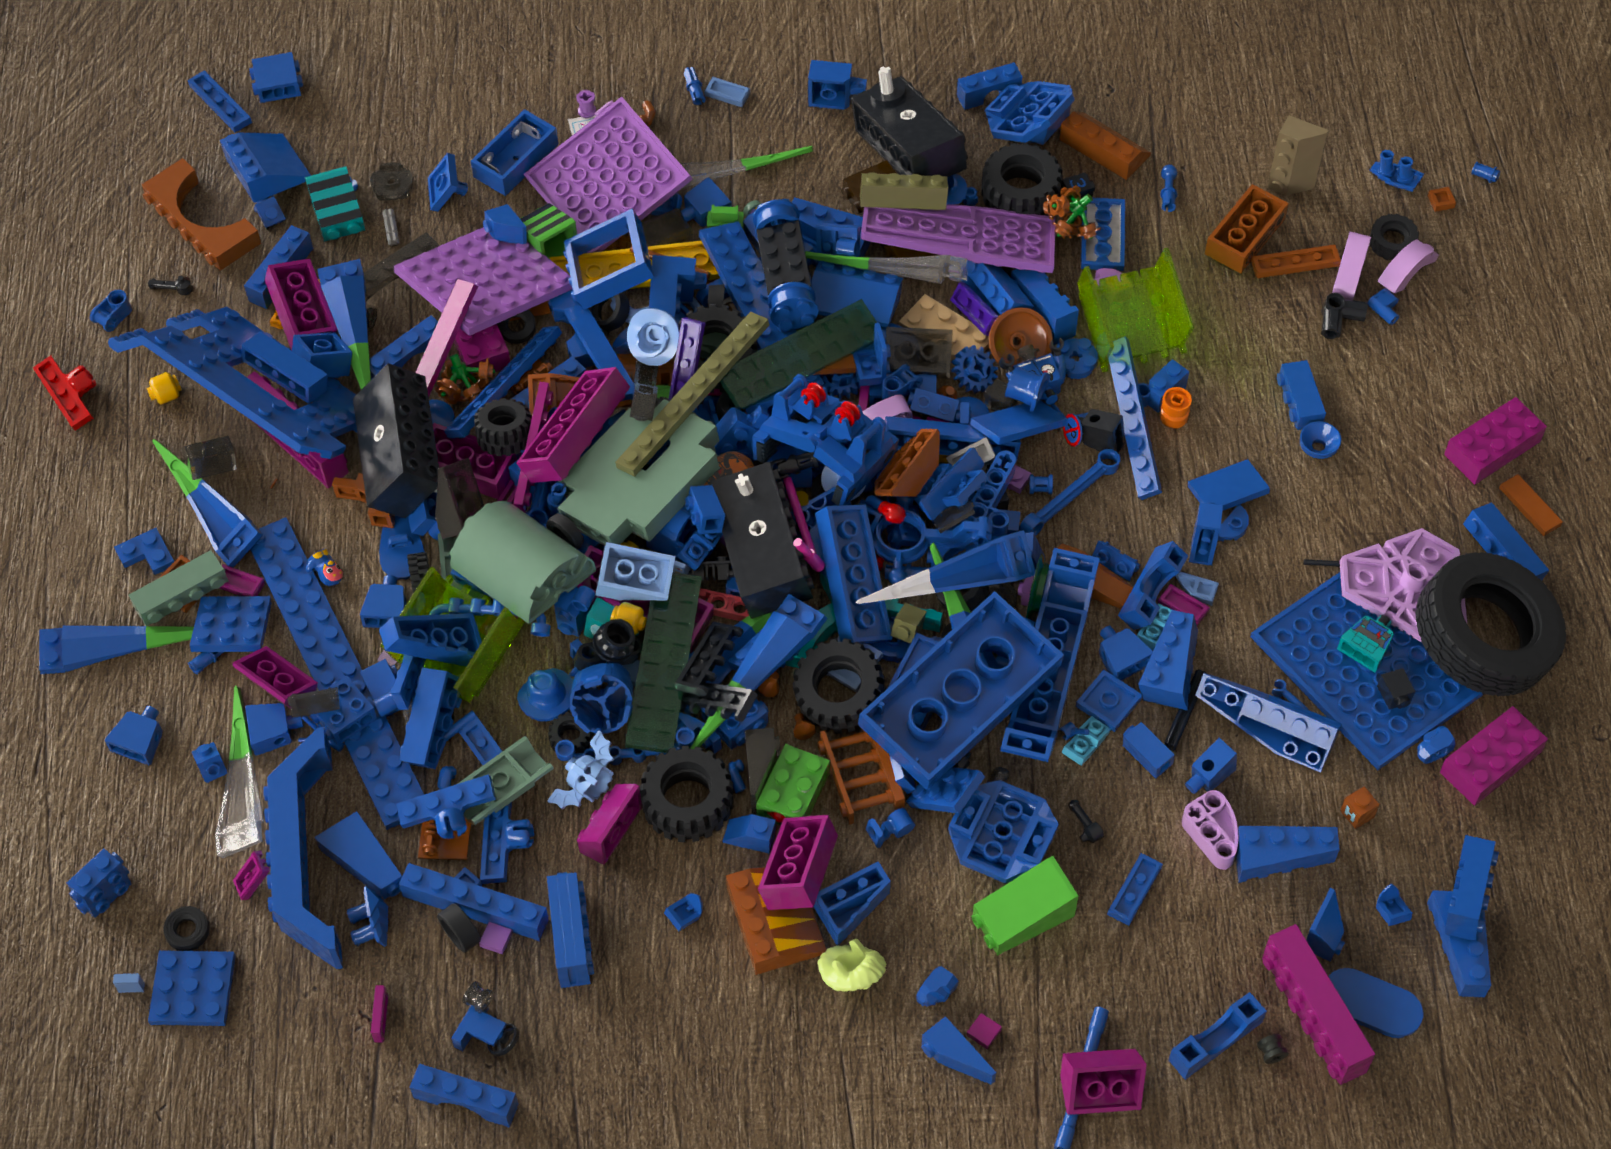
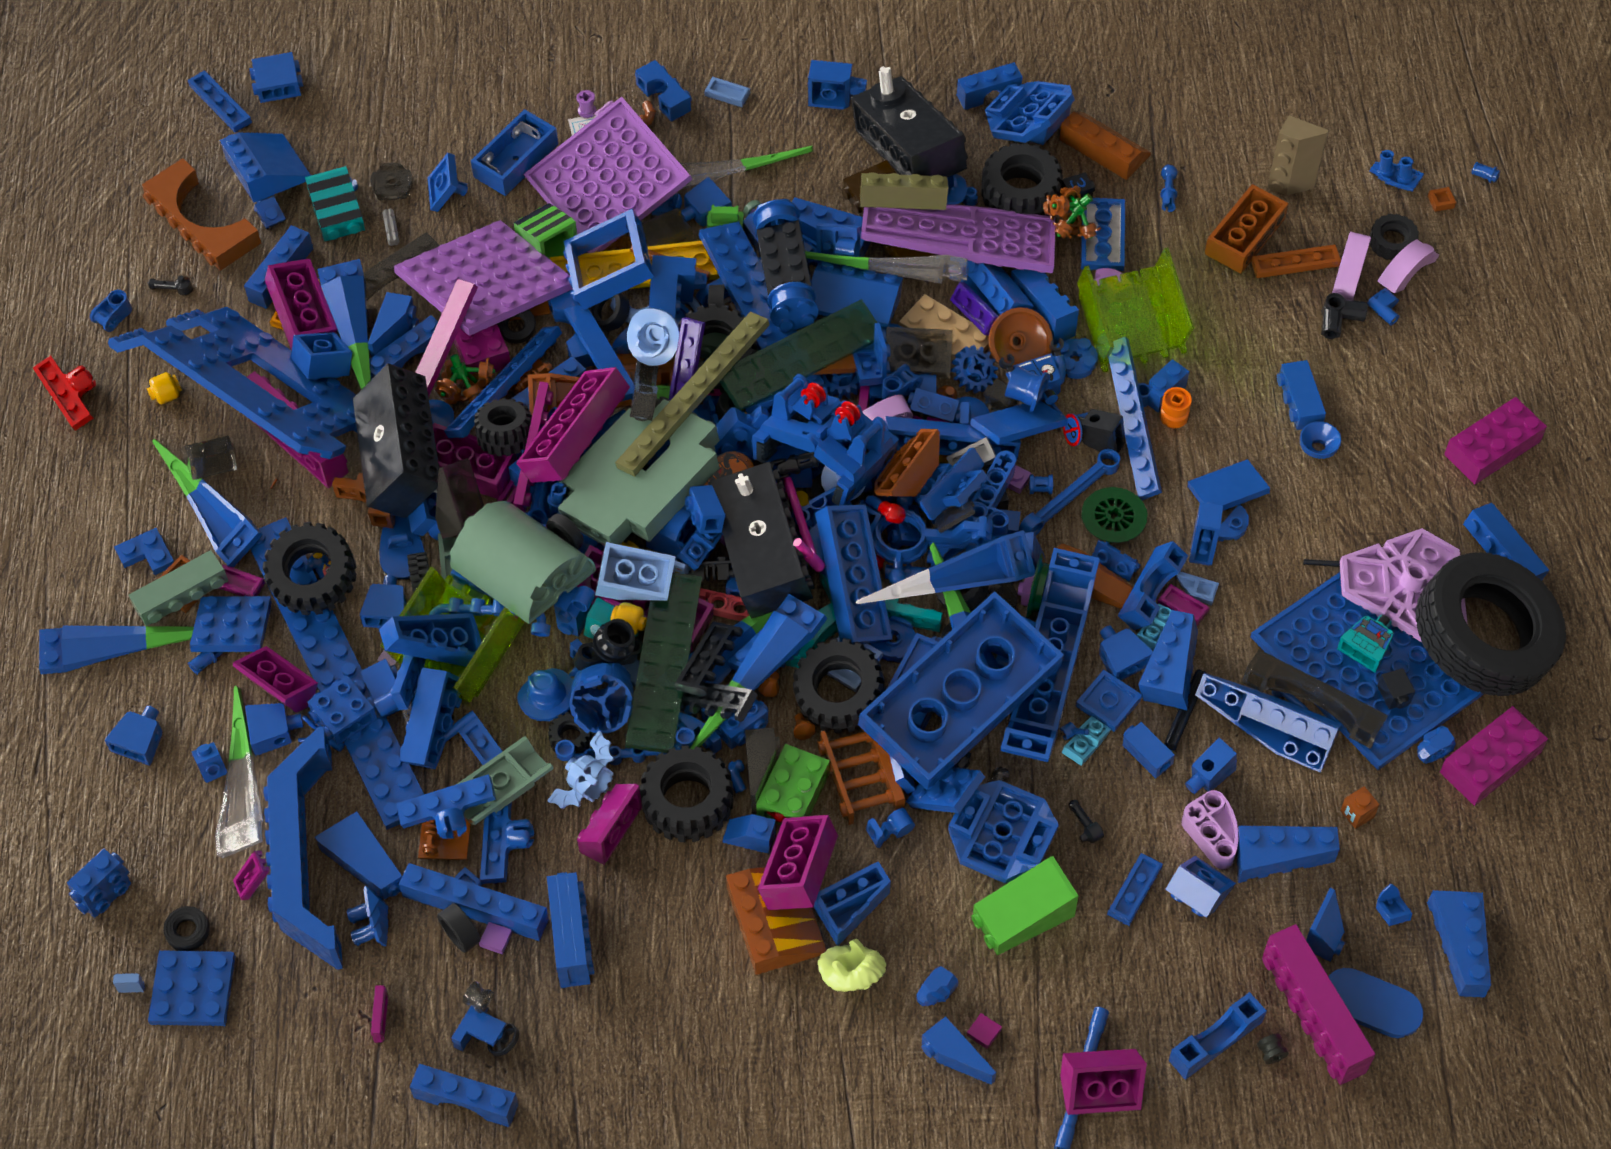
(284, 367): blue brick -> none
(301, 542): none -> black tyre
(314, 702): clear smoke hinge -> none
(394, 319): none -> blue slope
(445, 777): blue arm -> none
(505, 225): blue slope -> none
(655, 79): none -> blue arch
(685, 911): blue plate -> none
(694, 86): blue axle -> none
(908, 623): olive brick -> none
(1027, 353): clear smoke plate -> none
(1135, 513): none -> dark green piece
(1199, 886): none -> slope
(1357, 717): none -> clear smoke arch
(1470, 887): blue wedge -> none
(1530, 505): dark orange tile -> none

